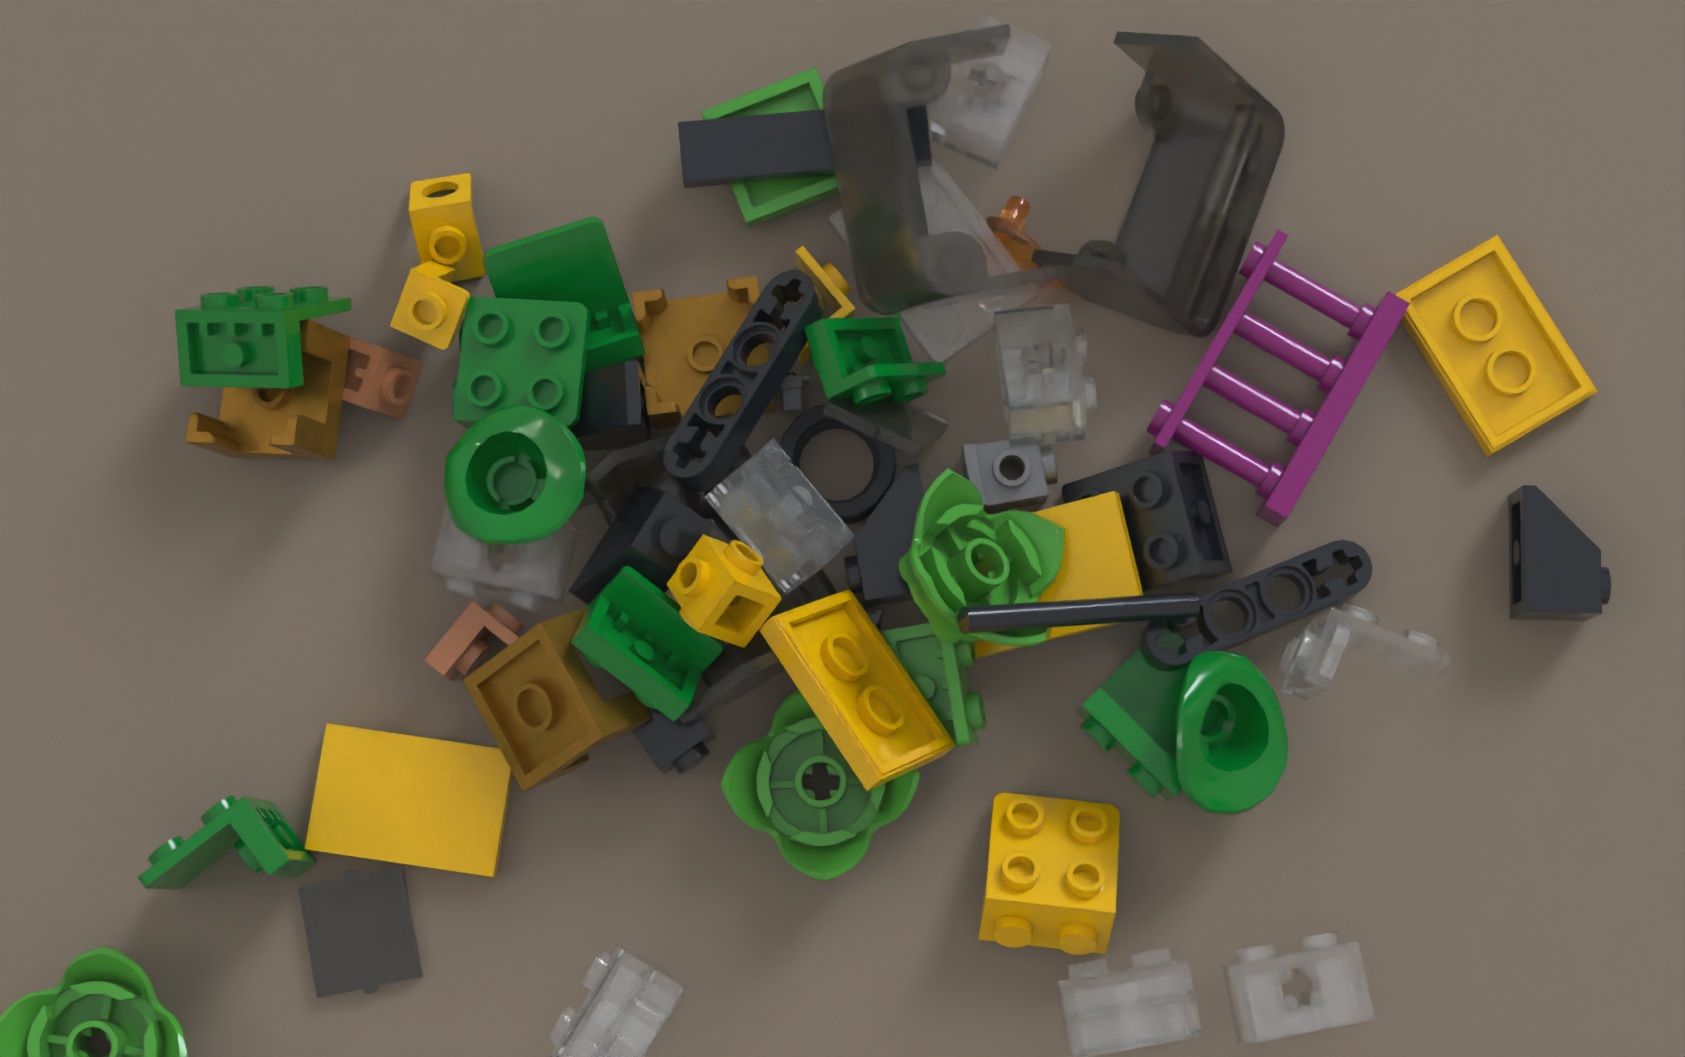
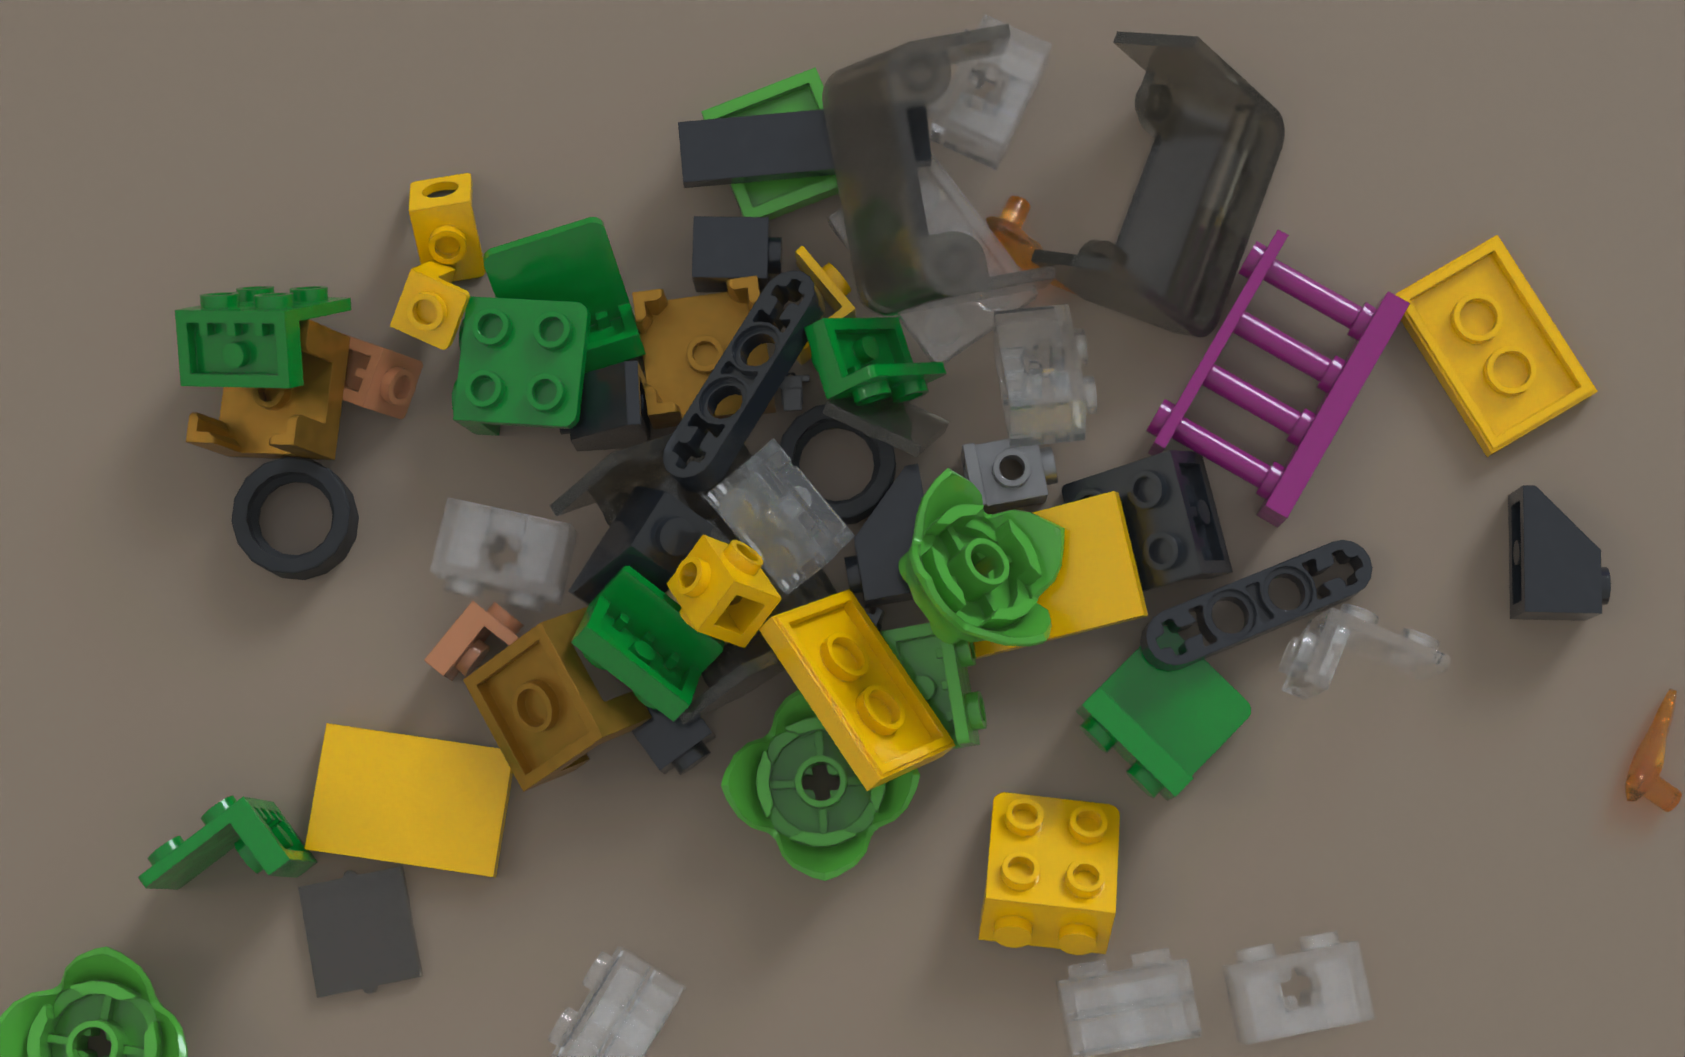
(252, 497): none -> black tyre
(514, 477): green hat -> none
(733, 249): none -> black brick
(1077, 612): black bar -> none
(1246, 752): green hat -> none
(1648, 761): none -> clear orange bar

